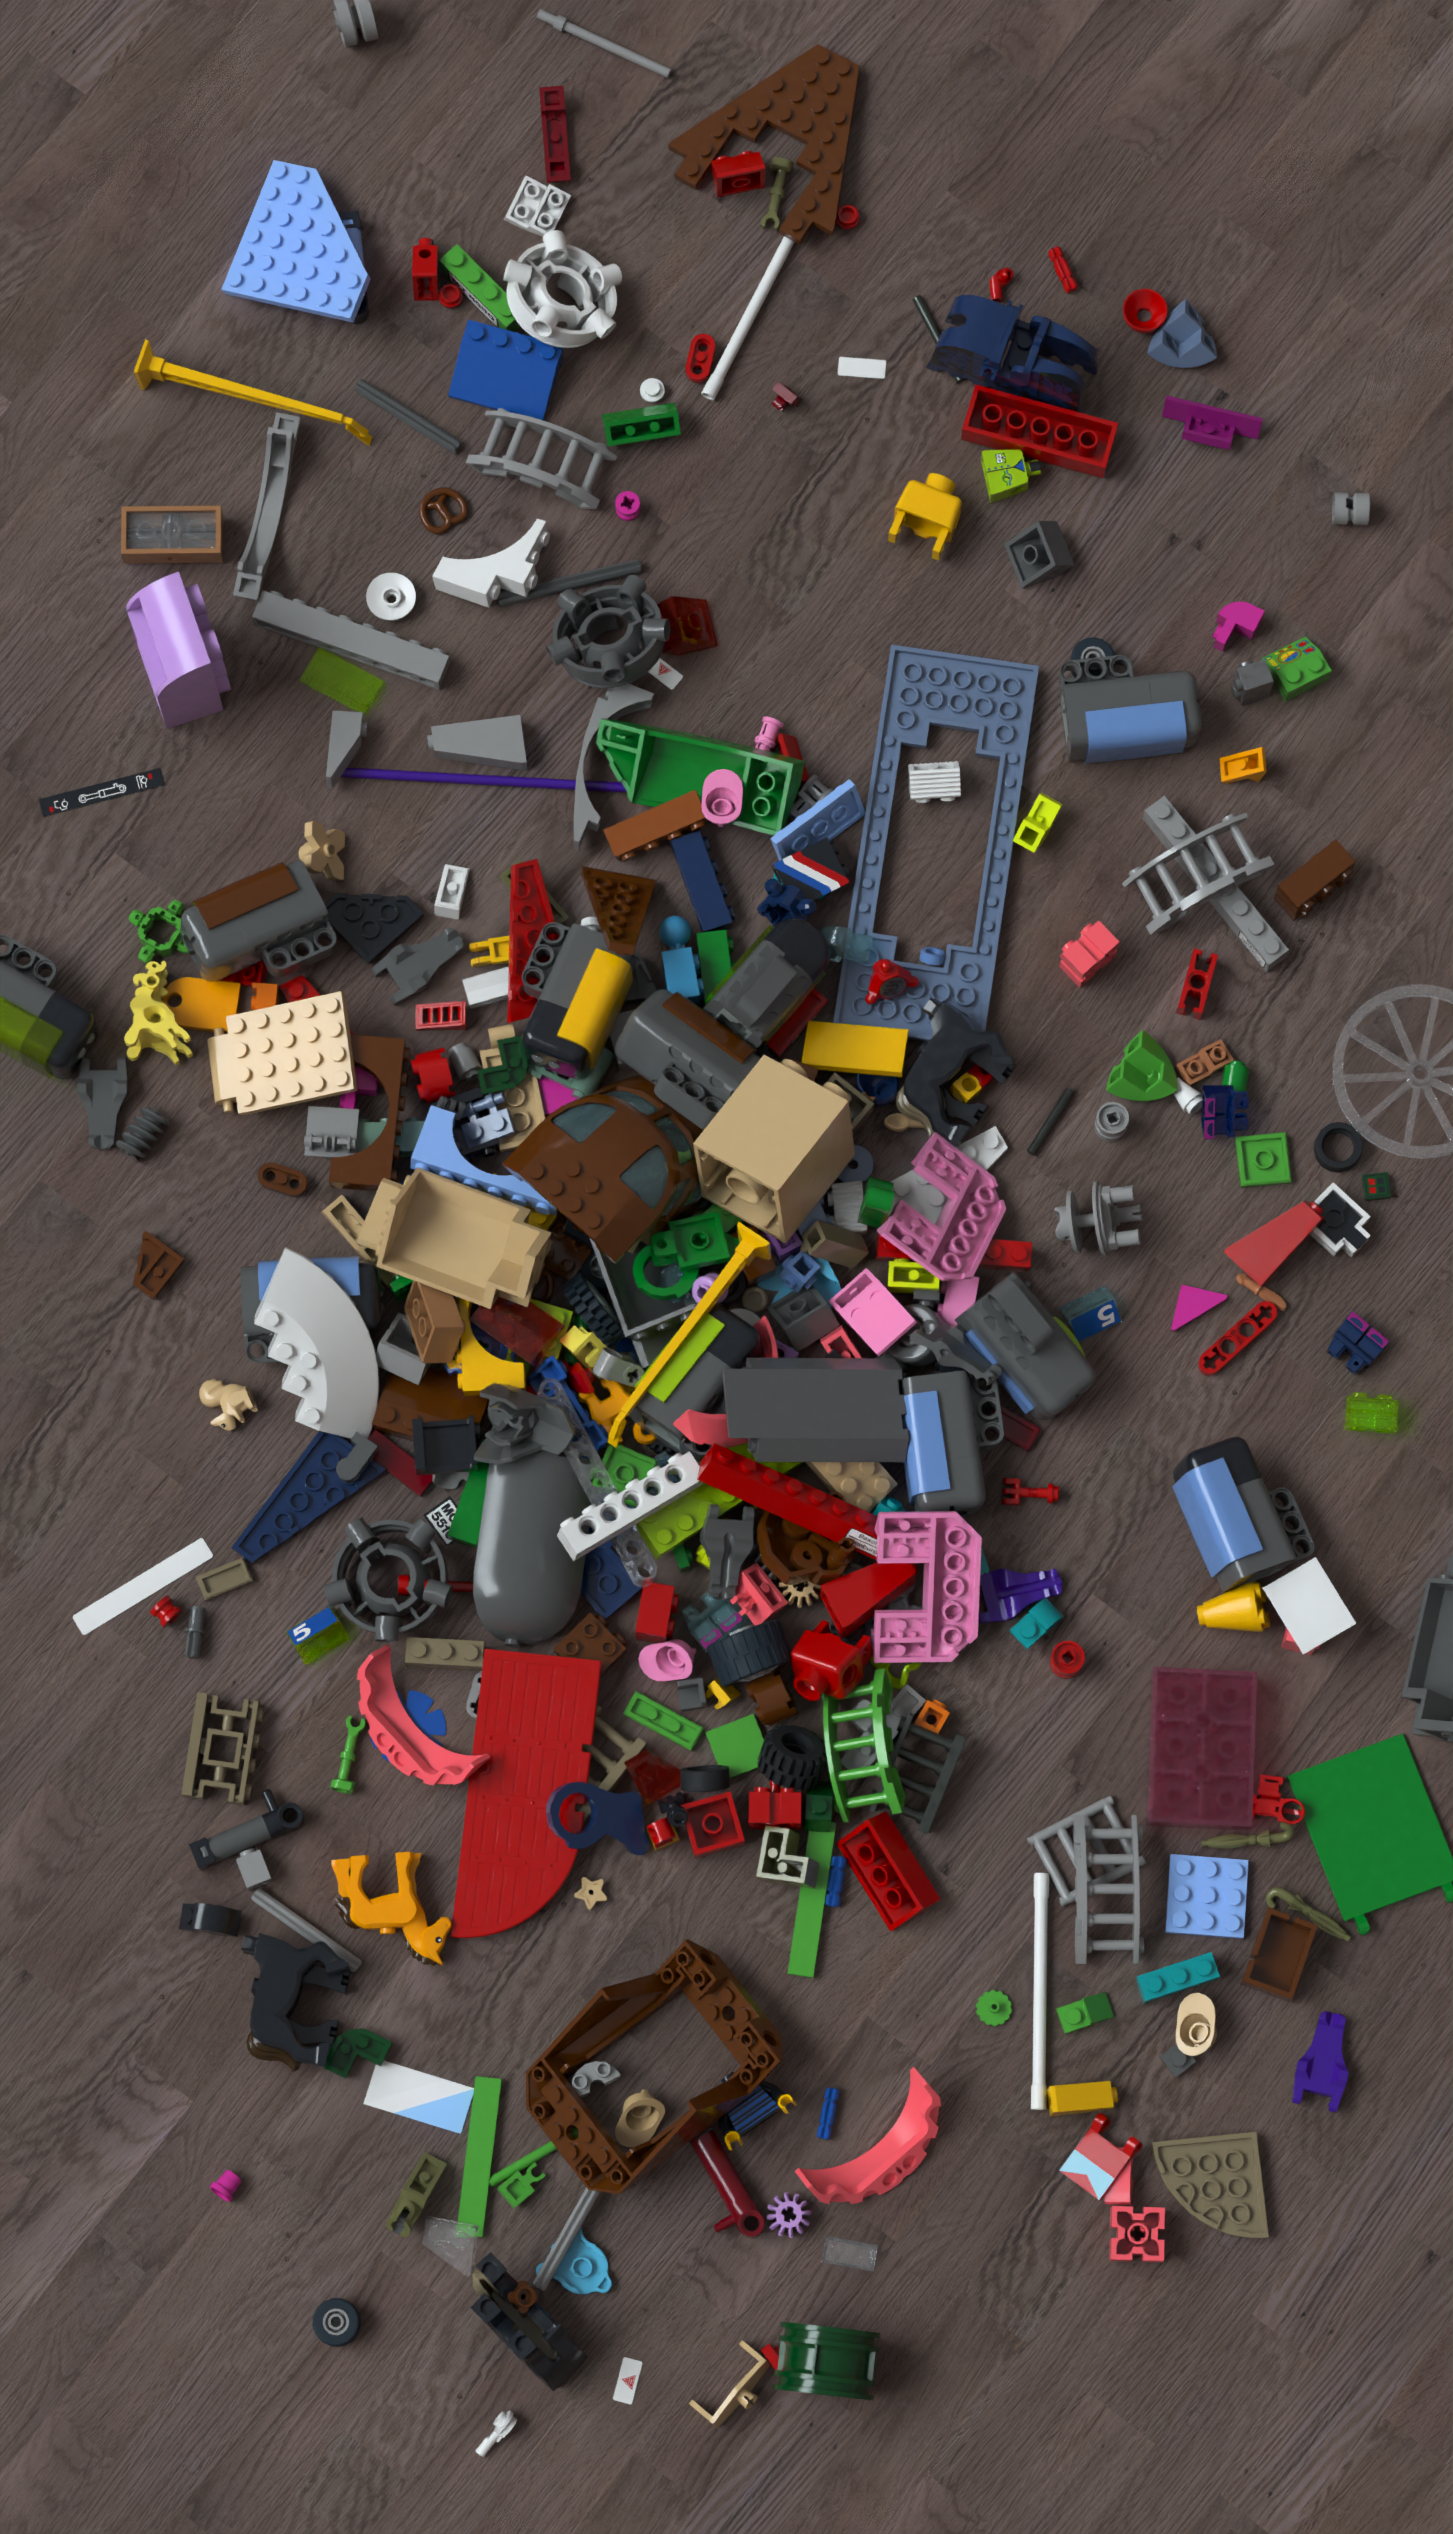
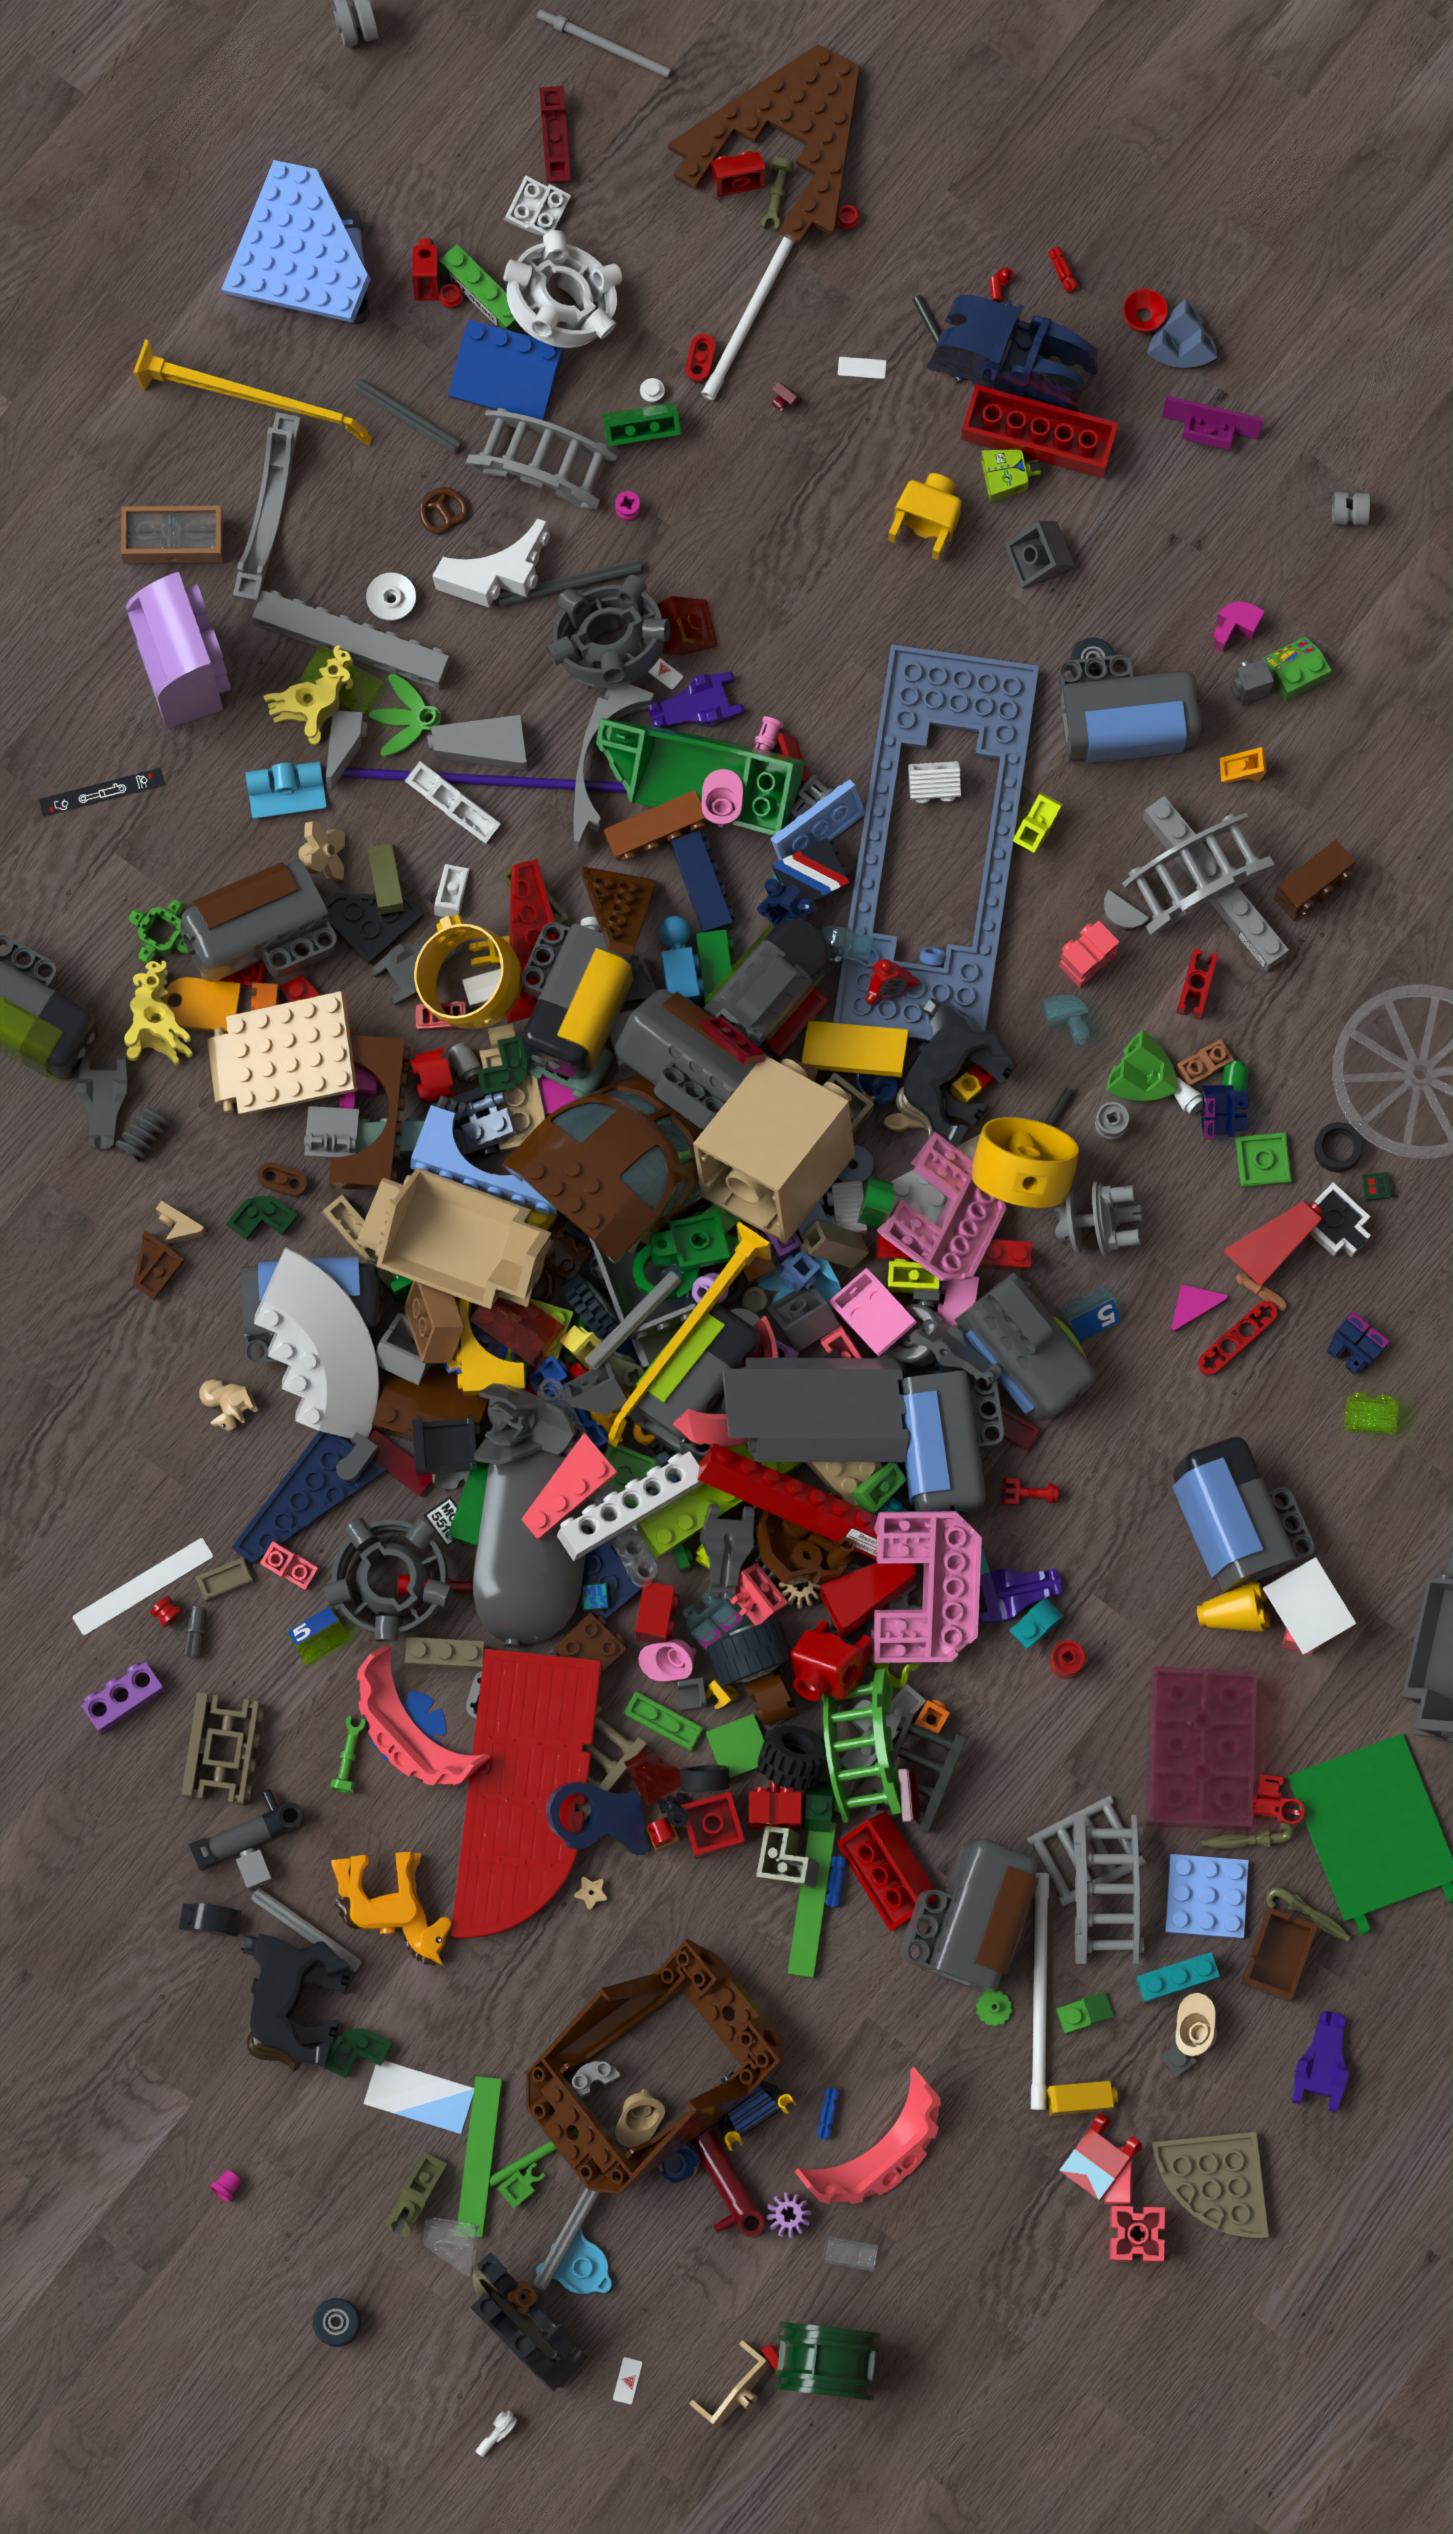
(136, 1698): none -> medium lavender brick
(184, 1228): none -> tan slope
(259, 1210): none -> dark green plate
(286, 789): none -> medium azure panel
(289, 1565): none -> coral slope
(312, 701): none -> light yellow animal
(385, 879): none -> olive slope
(415, 719): none -> bright green plant
(450, 934): none -> yellow cylinder
(452, 802): none -> white slope
(572, 1484): none -> coral wing
(595, 1596): none -> tile
(597, 1391): none -> dark grey slope
(633, 1320): none -> light grey axle
(681, 2164): none -> dark blue hair
(698, 704): none -> dark purple animal
(733, 1041): none -> dark red tile
(879, 1487): none -> bright green slope
(909, 1794): none -> tile
(977, 1919): none -> dark grey piece
(1020, 1150): none -> yellow cylinder
(1068, 1010): none -> clear light blue brick
(1122, 913): none -> light grey tile

